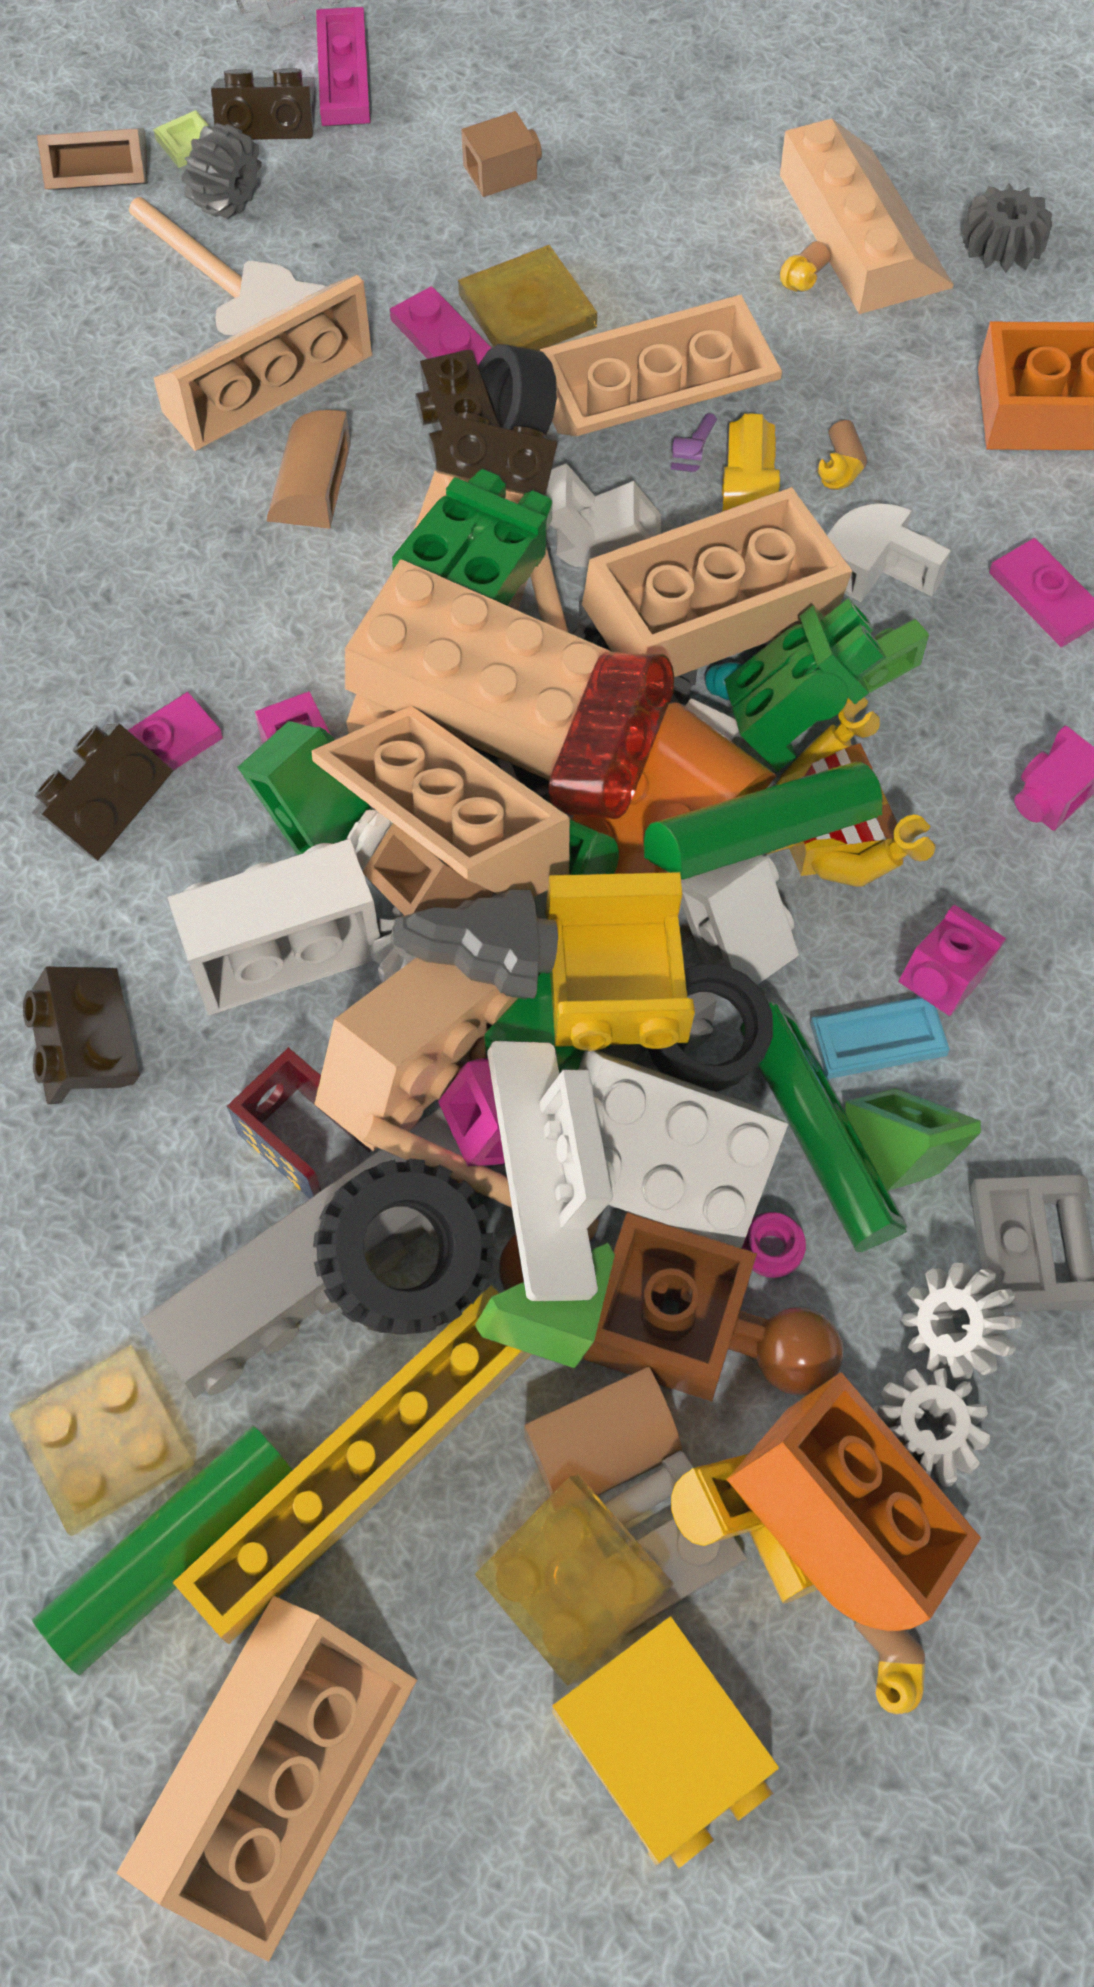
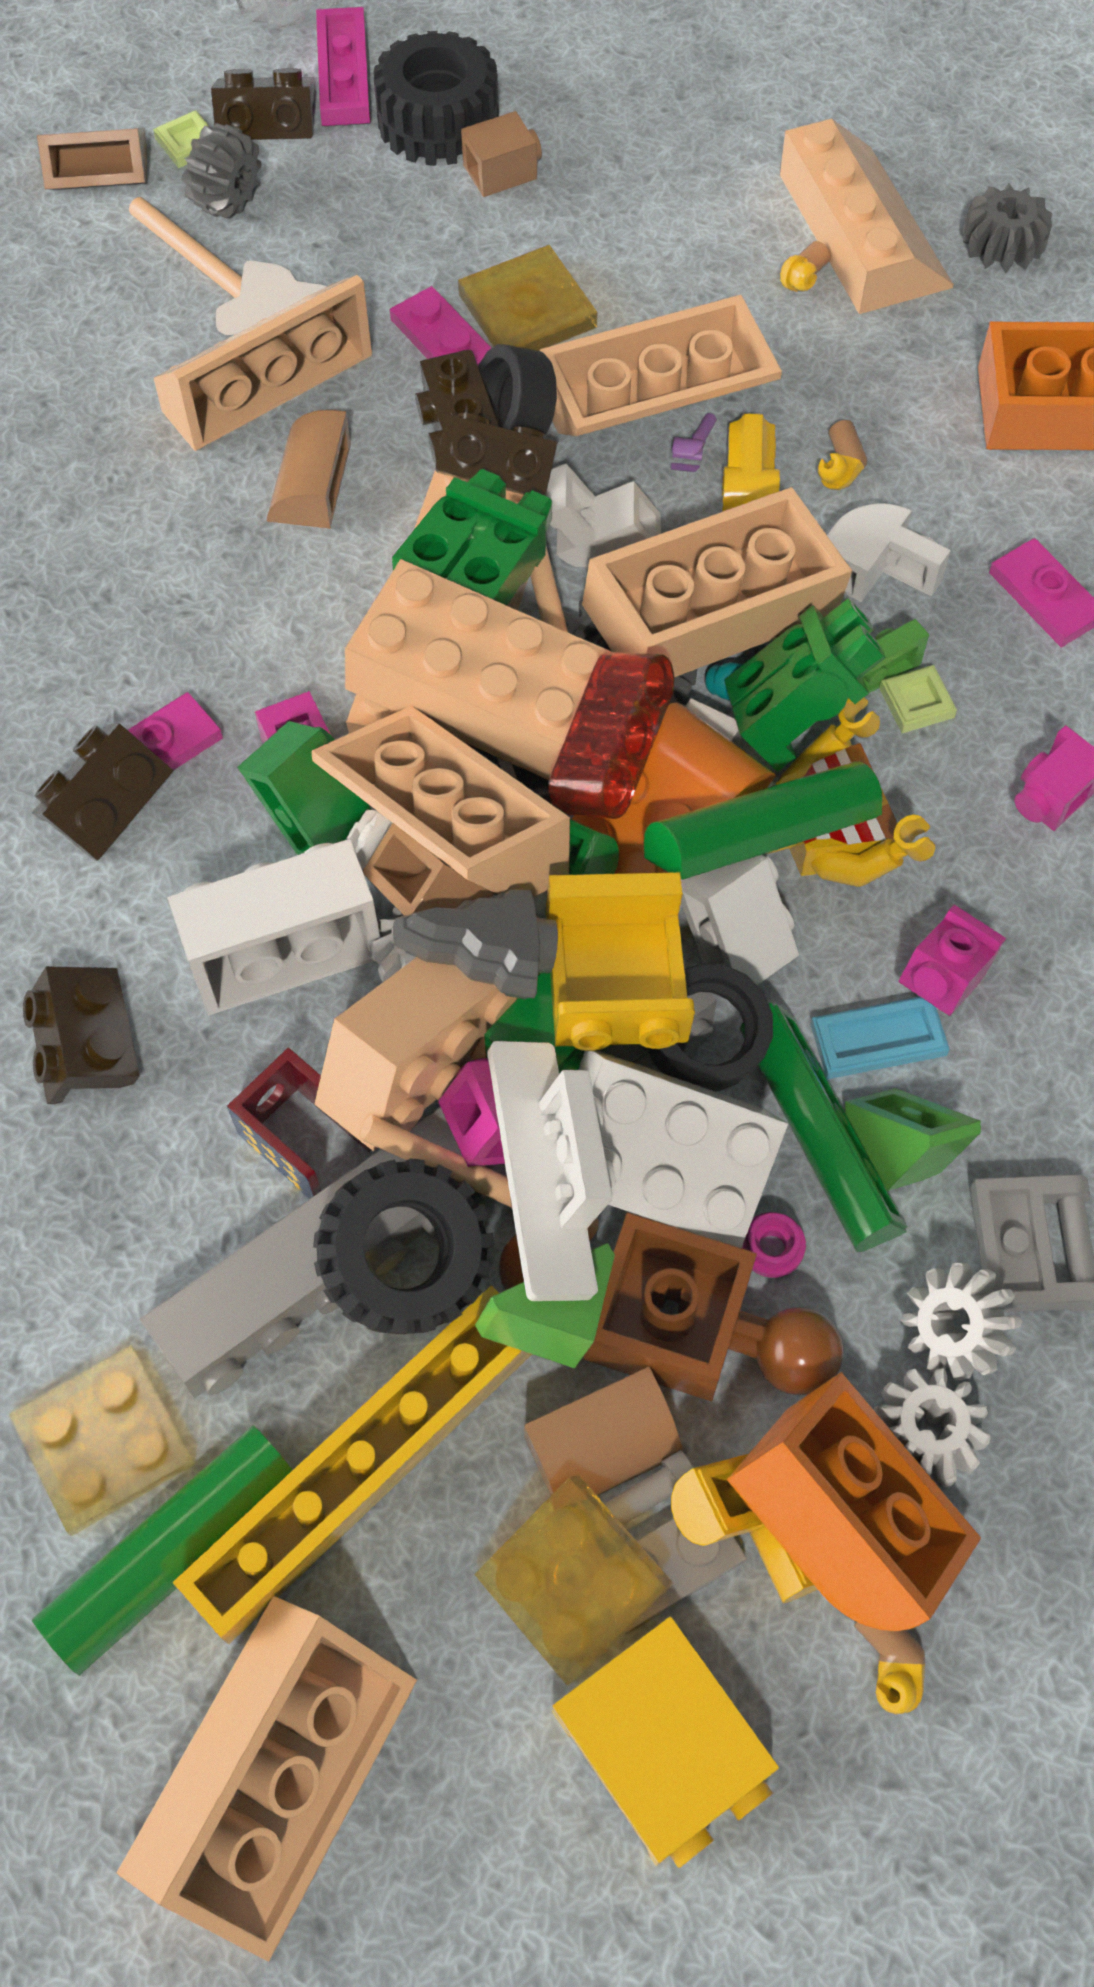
(431, 92): none -> black tyre
(917, 699): none -> yellowish green tile

